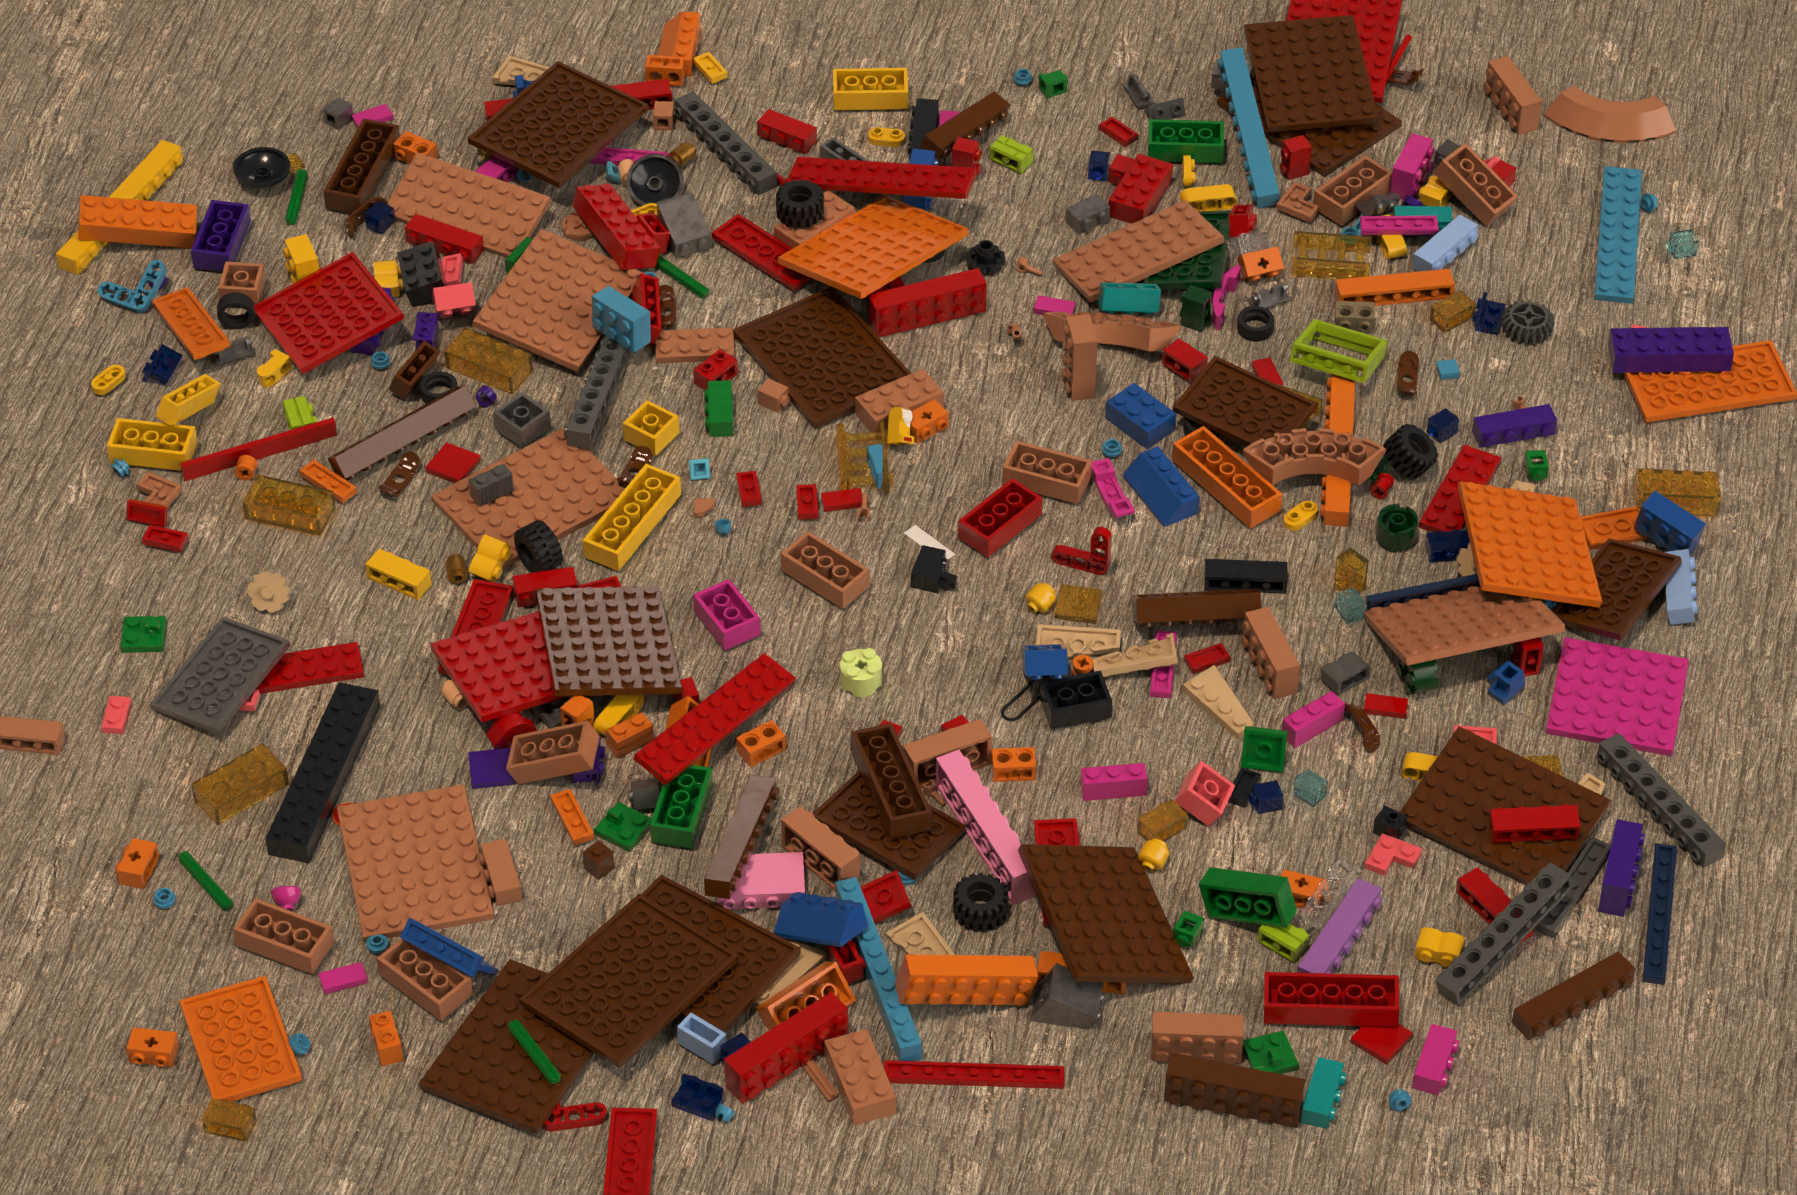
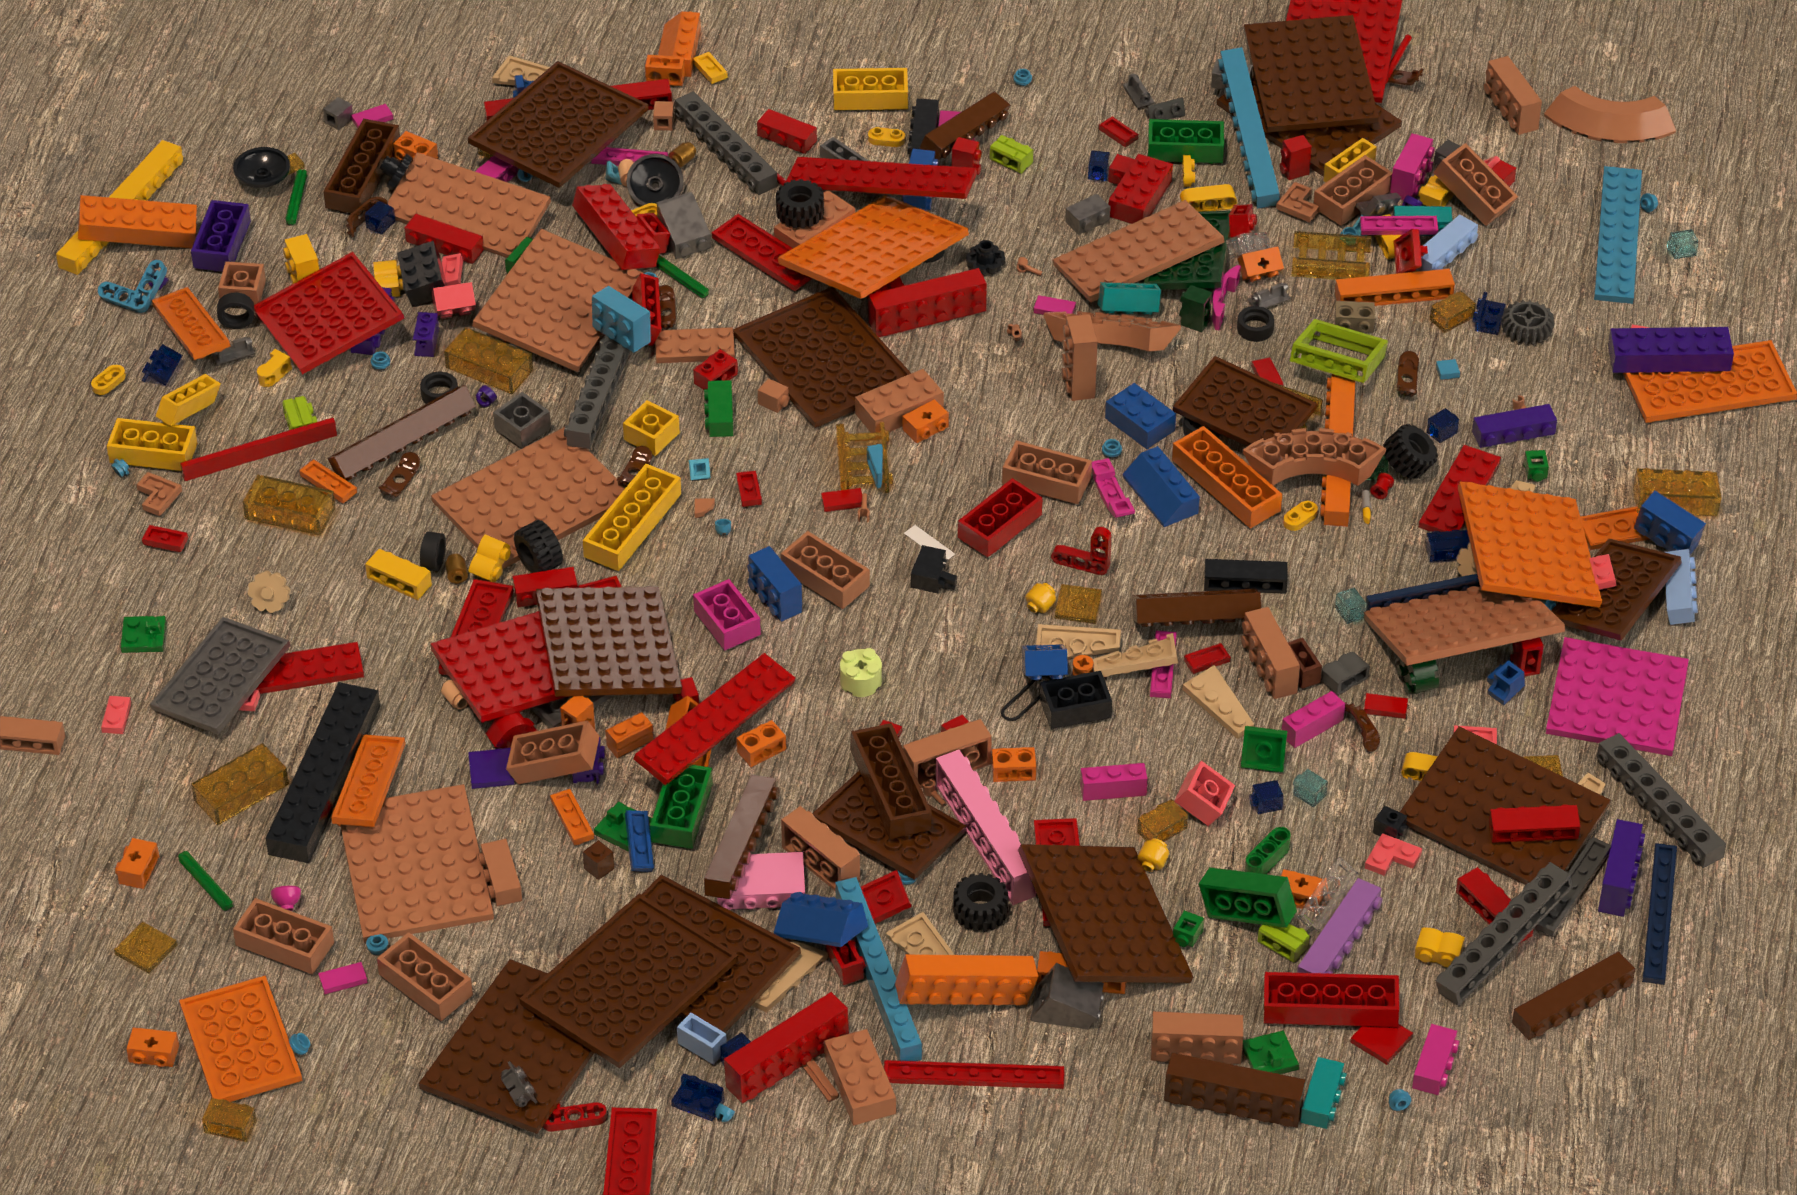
(145, 947): none -> clear yellow tile
(147, 512): red tile -> none
(164, 898): dark azure plate -> none
(245, 467): orange wheel -> none
(368, 780): none -> orange plate
(385, 1038): orange brick -> none
(395, 169): none -> black plant
(414, 370): reddish brown brick -> none
(433, 551): none -> black tyre
(445, 948): blue fence -> none
(453, 463): red tile -> none
(491, 485): dark grey brick -> none
(515, 1078): none -> flat silver hinge
(534, 1051): green axle -> none
(575, 228): nougat tile -> none
(617, 711): yellow beam -> none
(639, 841): none -> blue tile
(644, 793): flat silver brick -> none
(775, 584): none -> blue brick
(804, 992): orange slope -> none
(807, 501): red plate -> none
(899, 426): yellow leg -> none
(1053, 83): green brick -> none
(1184, 359): red brick -> none
(1243, 786): black tile -> none
(1268, 851): none -> green beam
(1309, 665): none -> copper brick
(1349, 157): none -> yellow brick
(1351, 571): clear yellow brick -> none
(1366, 506): none -> piece
(1396, 527): dark green brick -> none
(1408, 252): none -> red hinge
(1603, 571): none -> coral plate

